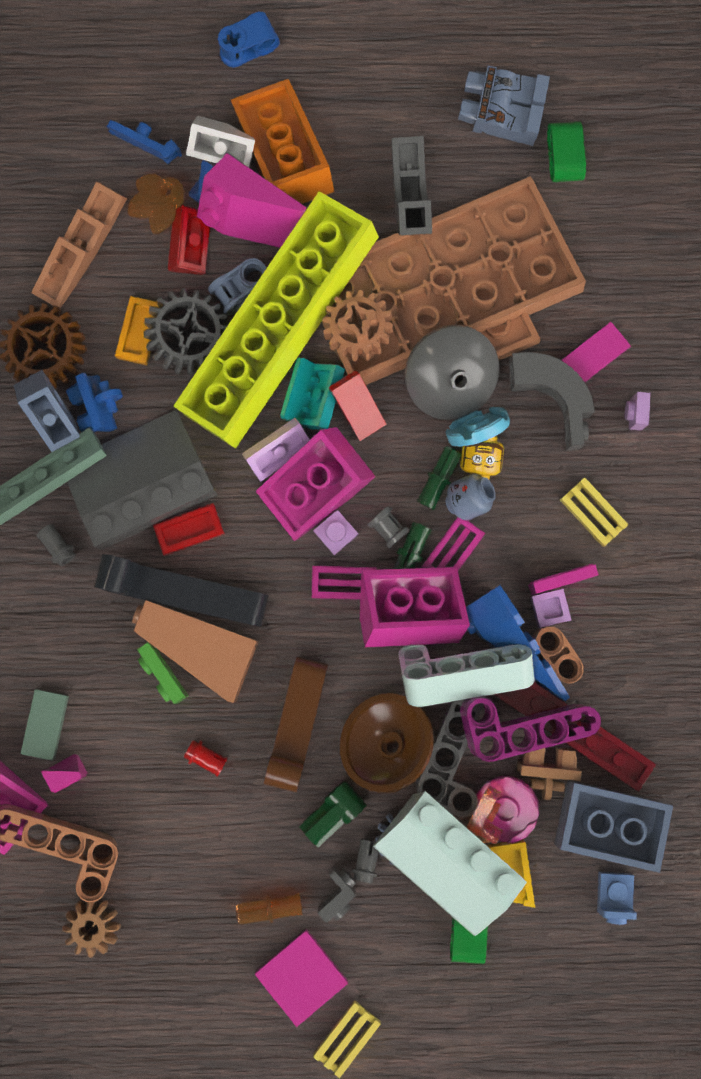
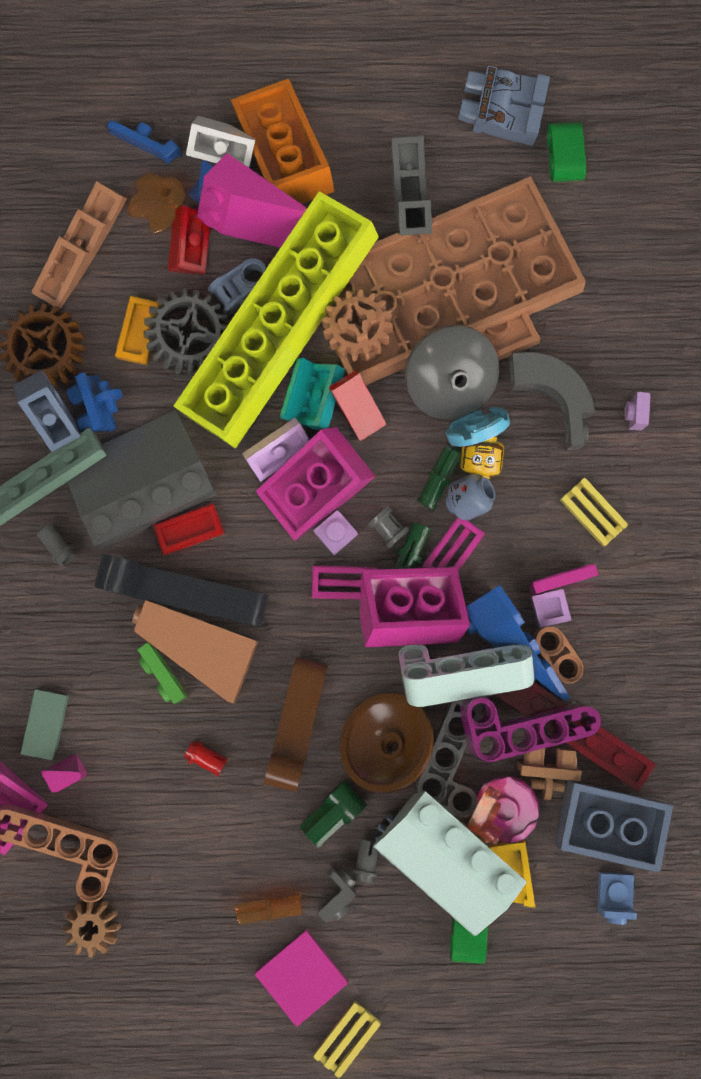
(248, 38): blue piece -> none
(597, 352): dark pink tile -> none

